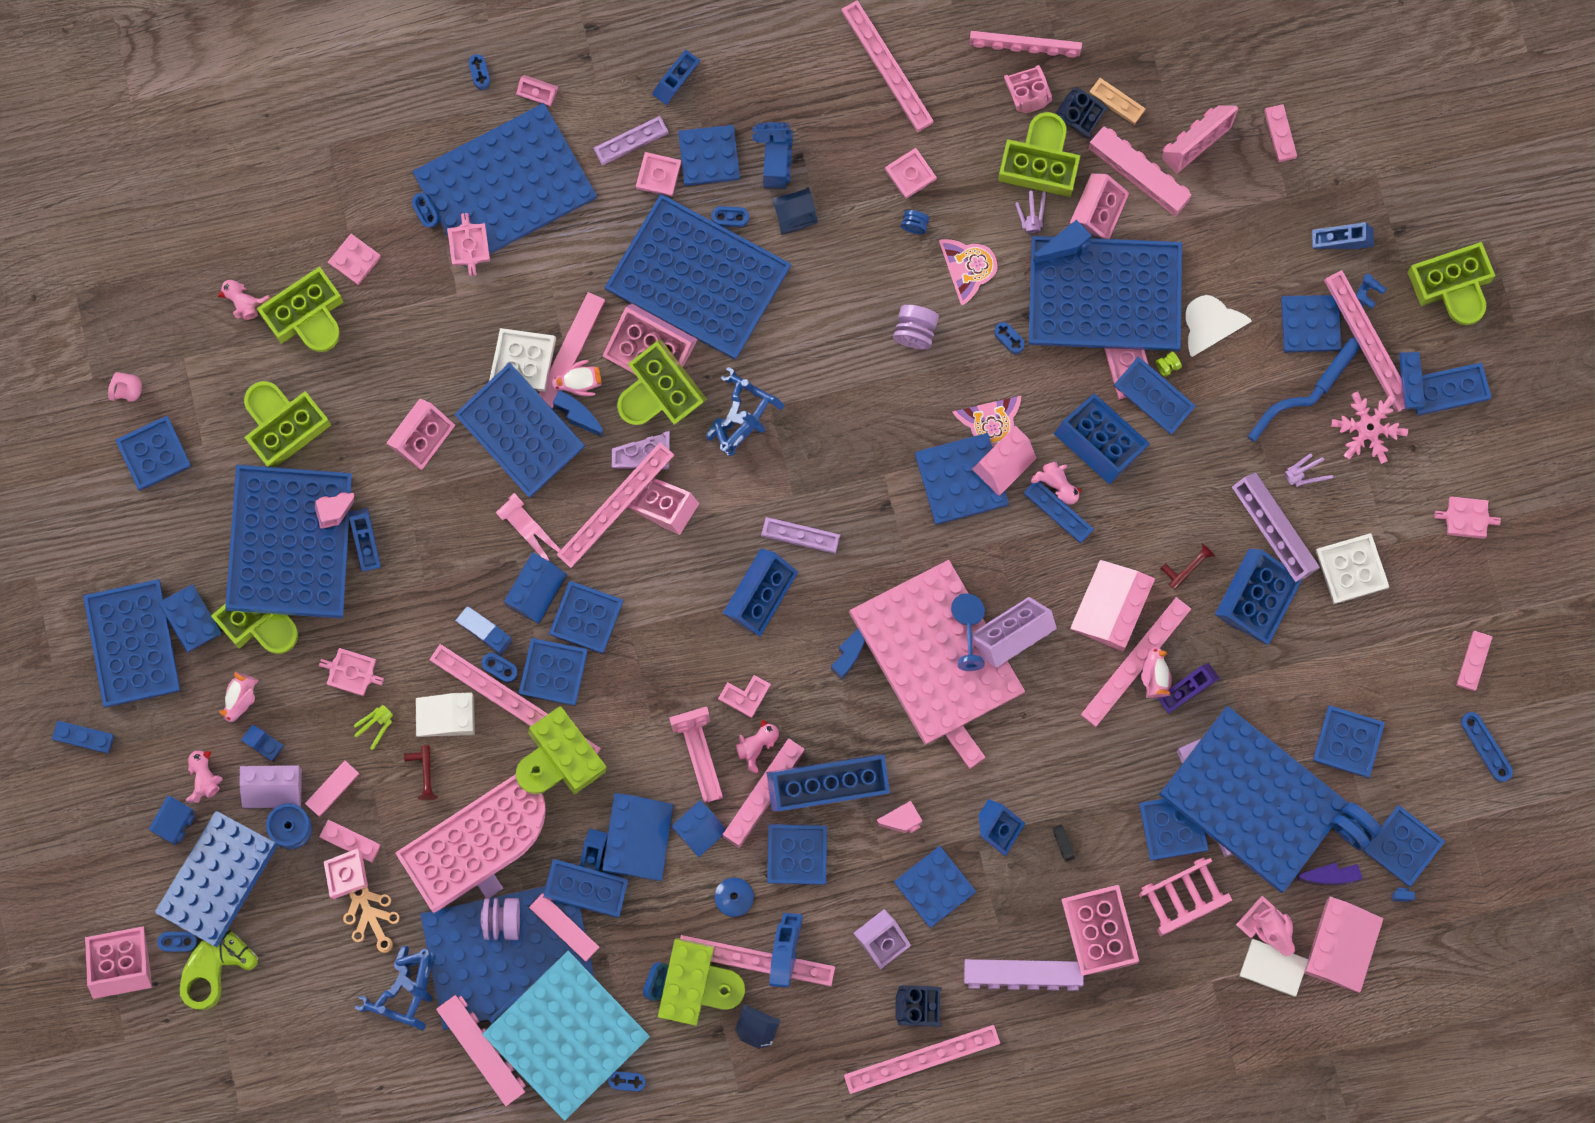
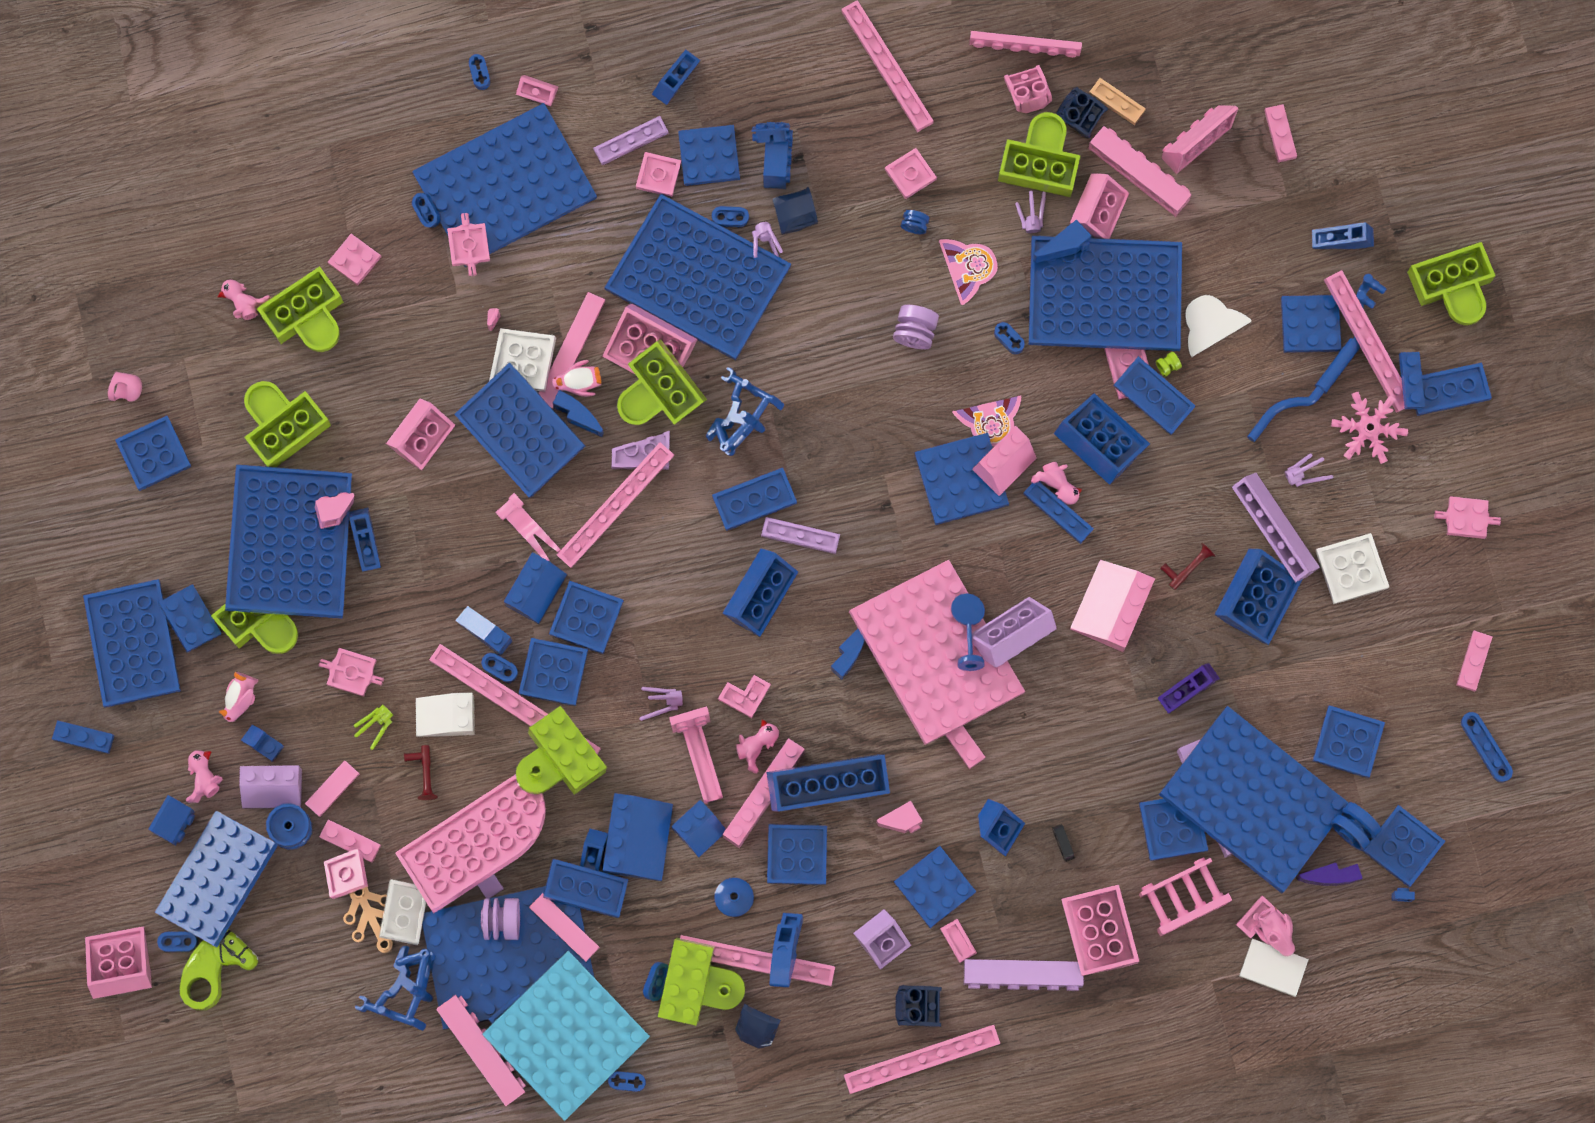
(403, 913): none -> white tile
(493, 317): none -> bright pink slope
(665, 505): bright pink slope -> none
(672, 698): none -> lavender plant
(754, 499): none -> blue plate
(765, 233): none -> lavender plant
(958, 941): none -> bright pink tile
(1134, 662): bright pink plate -> none
(1156, 674): bright pink animal -> none
(1343, 944): bright pink slope -> none

